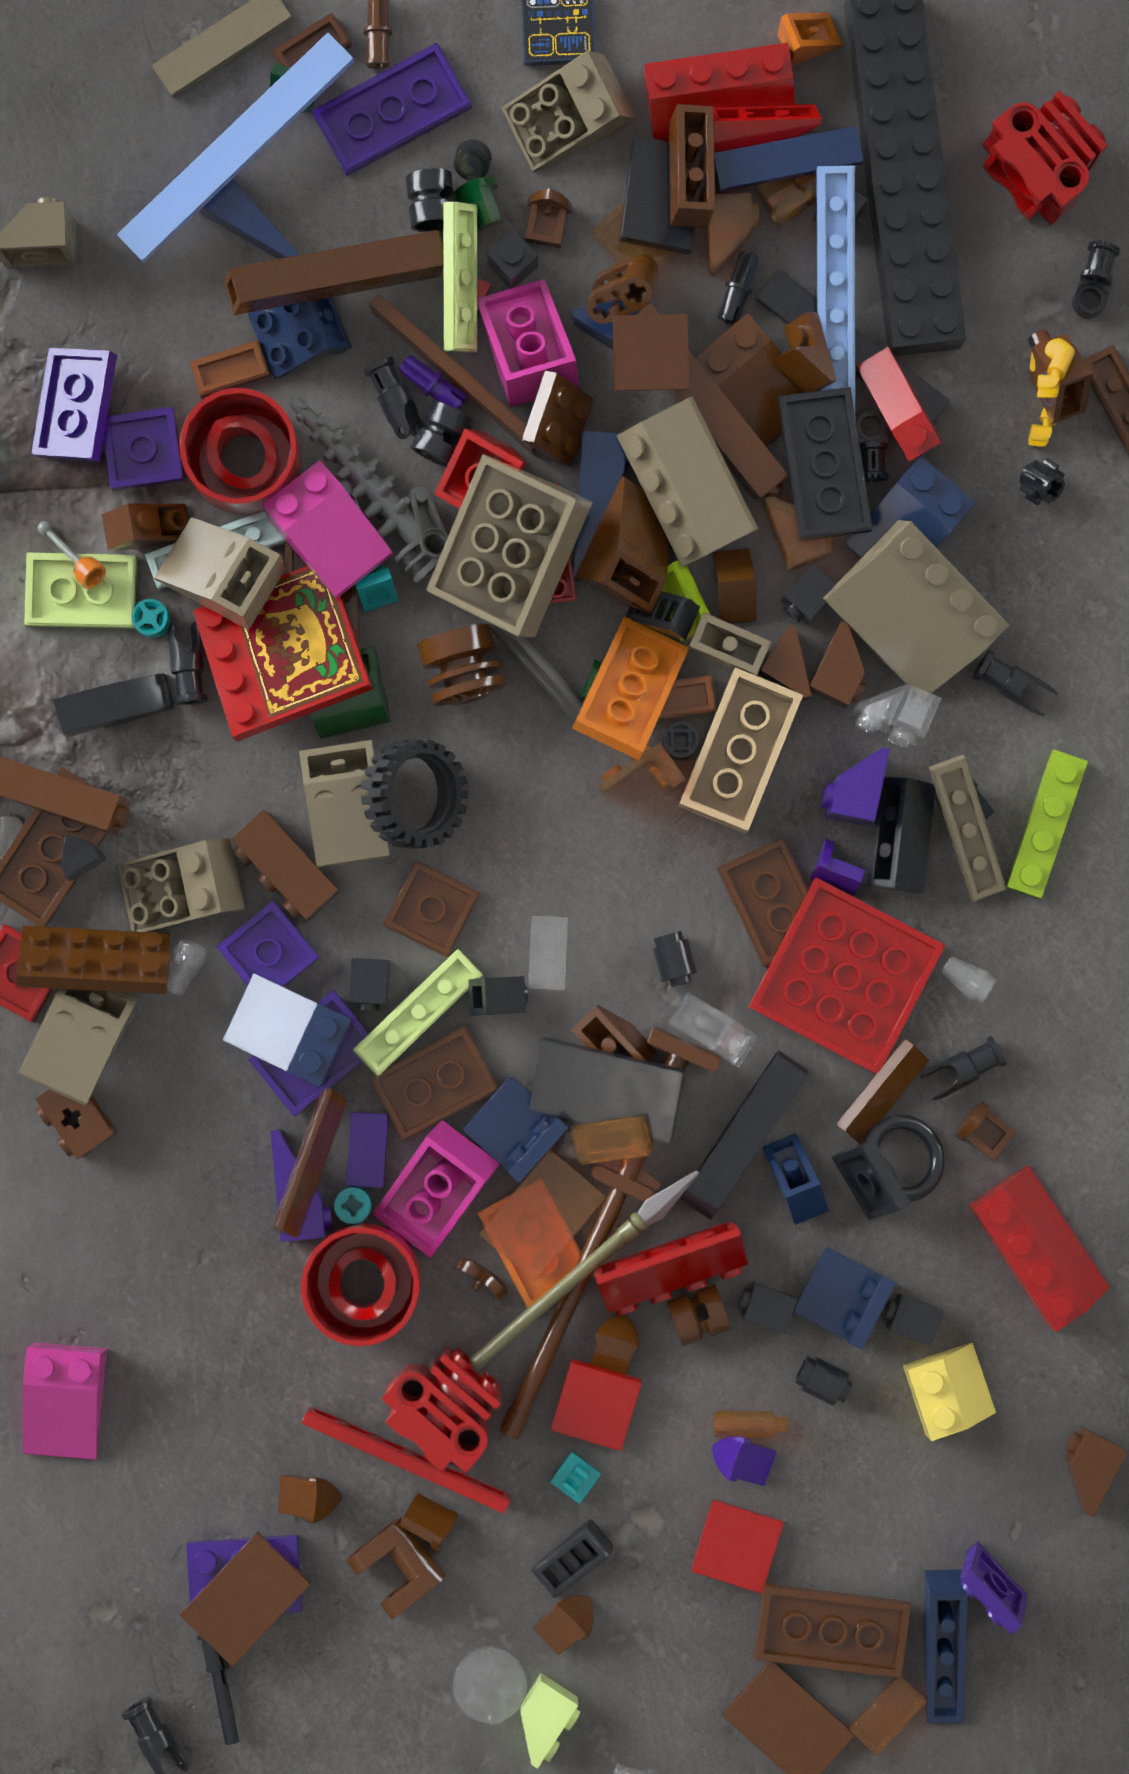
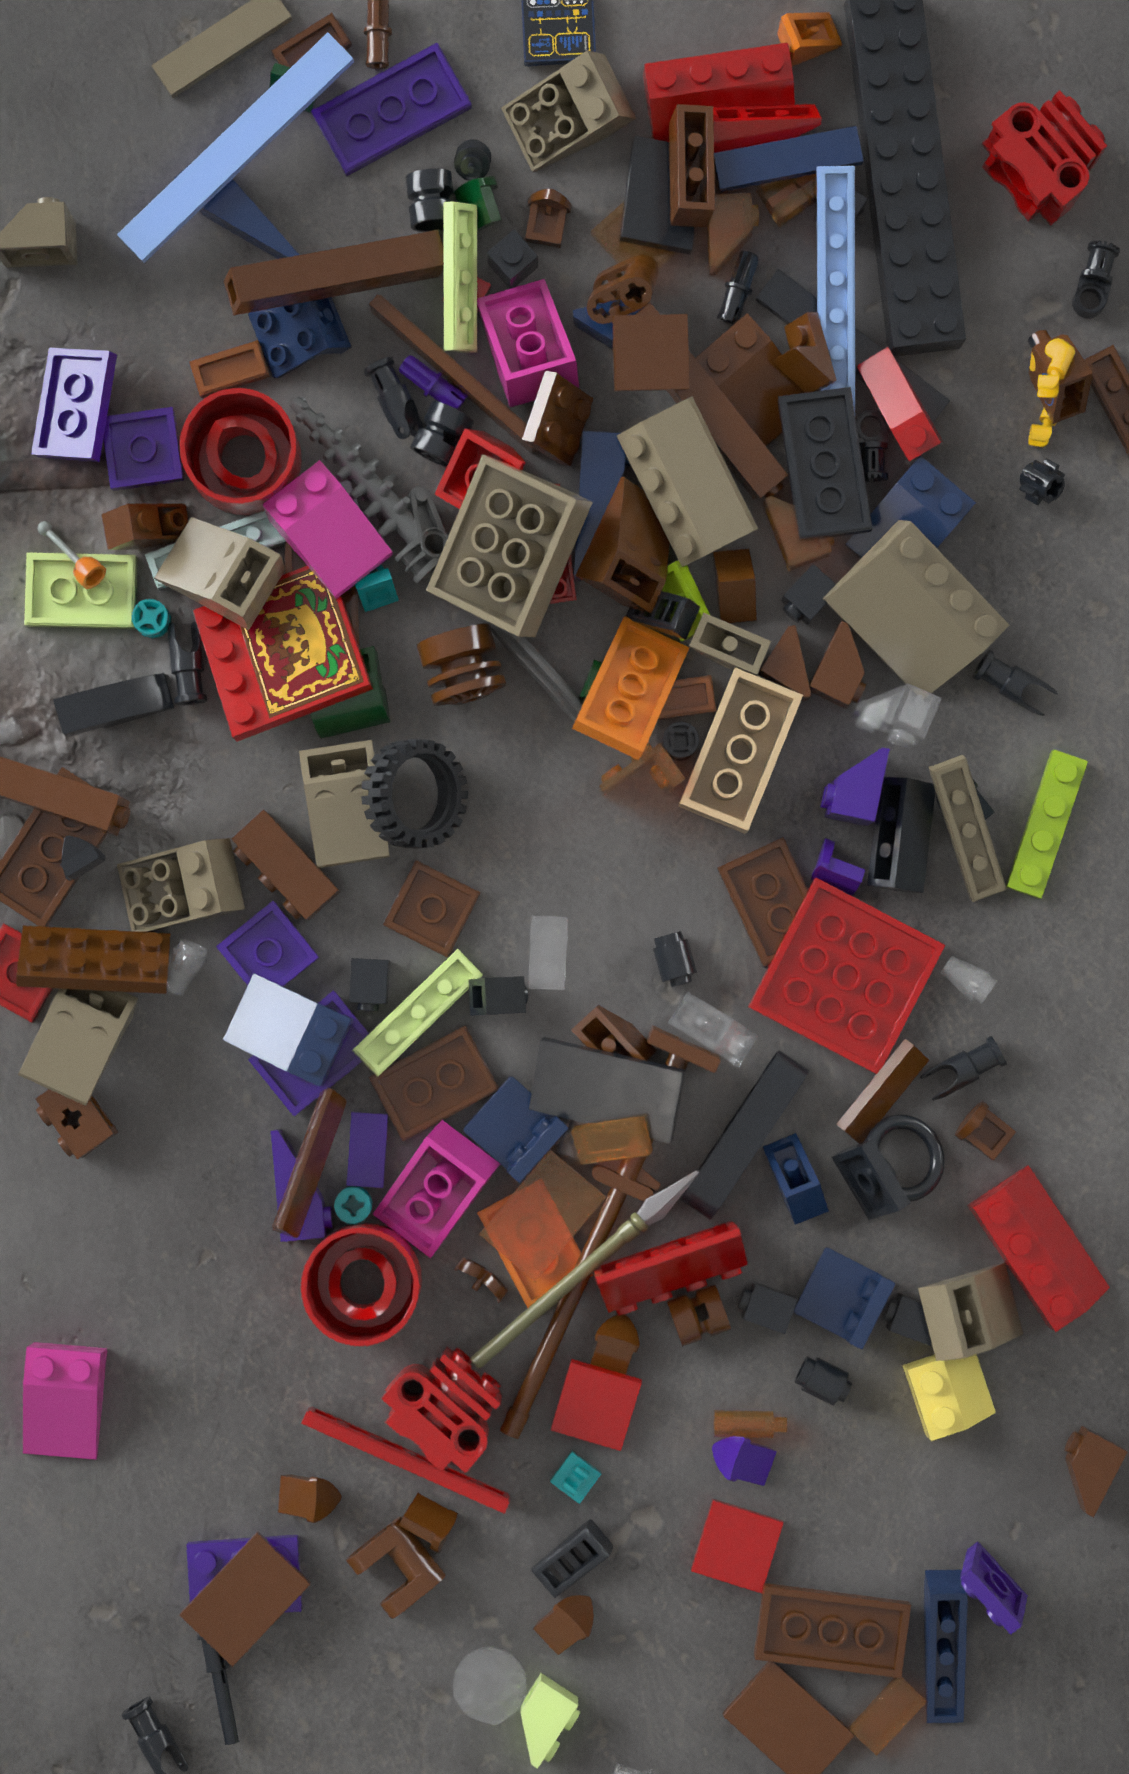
(970, 1313): none -> dark tan slope

